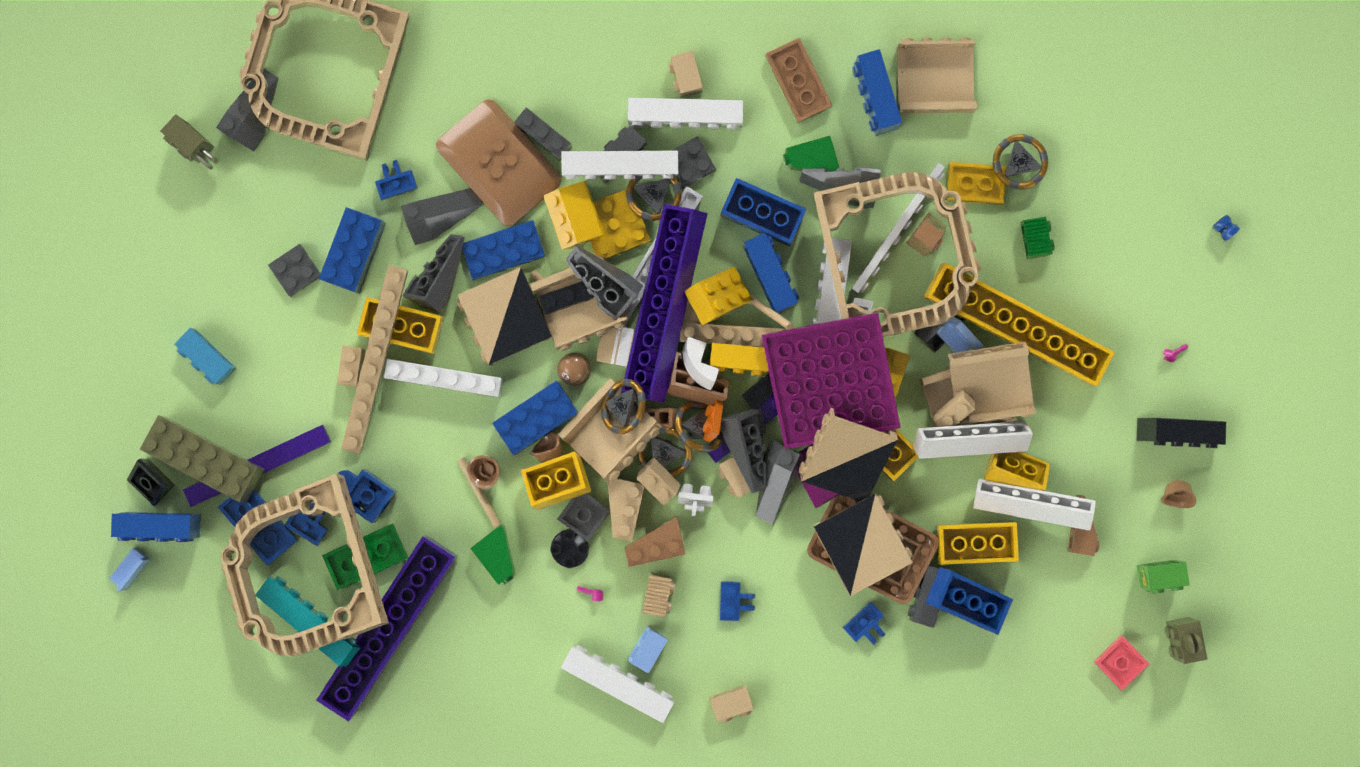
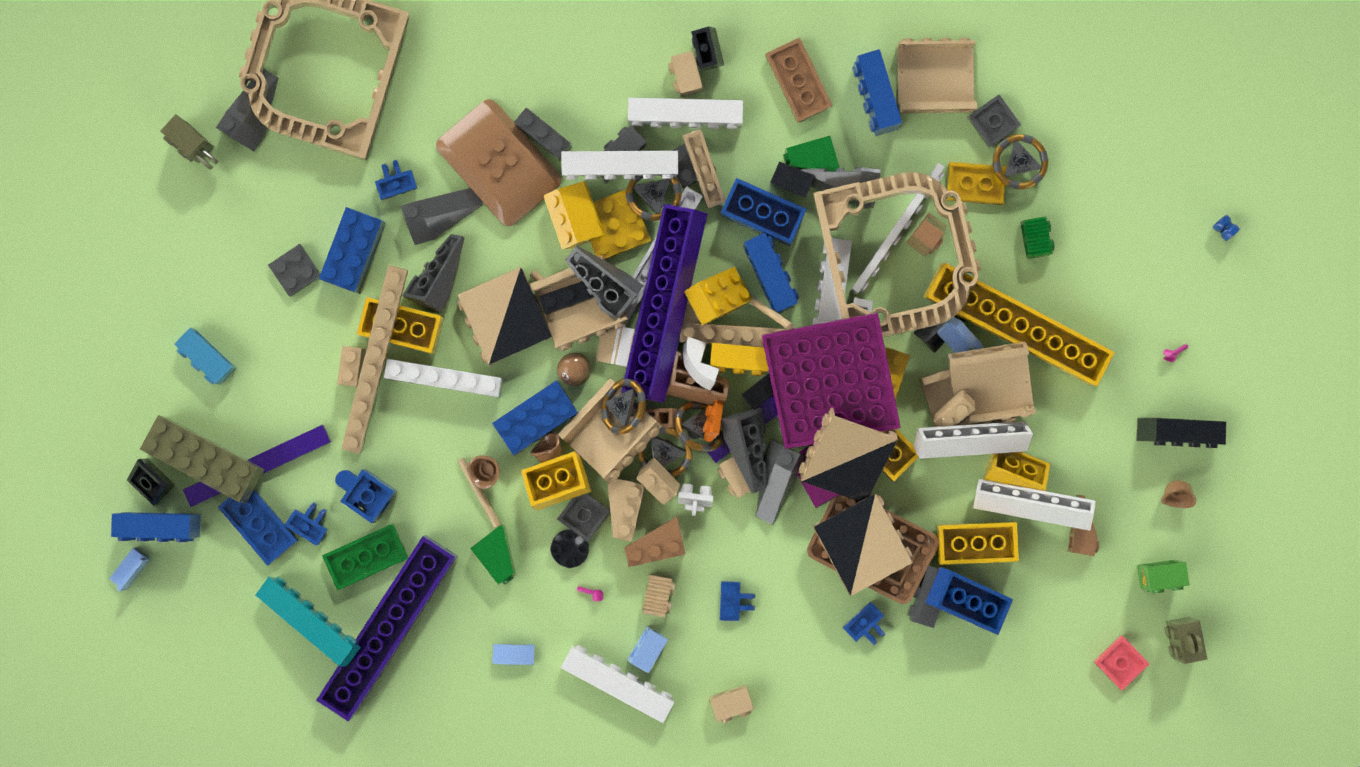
(366, 606): tan arch -> none
(503, 250): blue plate -> none
(513, 654): none -> light blue slope
(703, 168): none -> tan plate
(707, 48): none -> black brick
(792, 179): none -> black slope
(994, 121): none -> dark grey plate

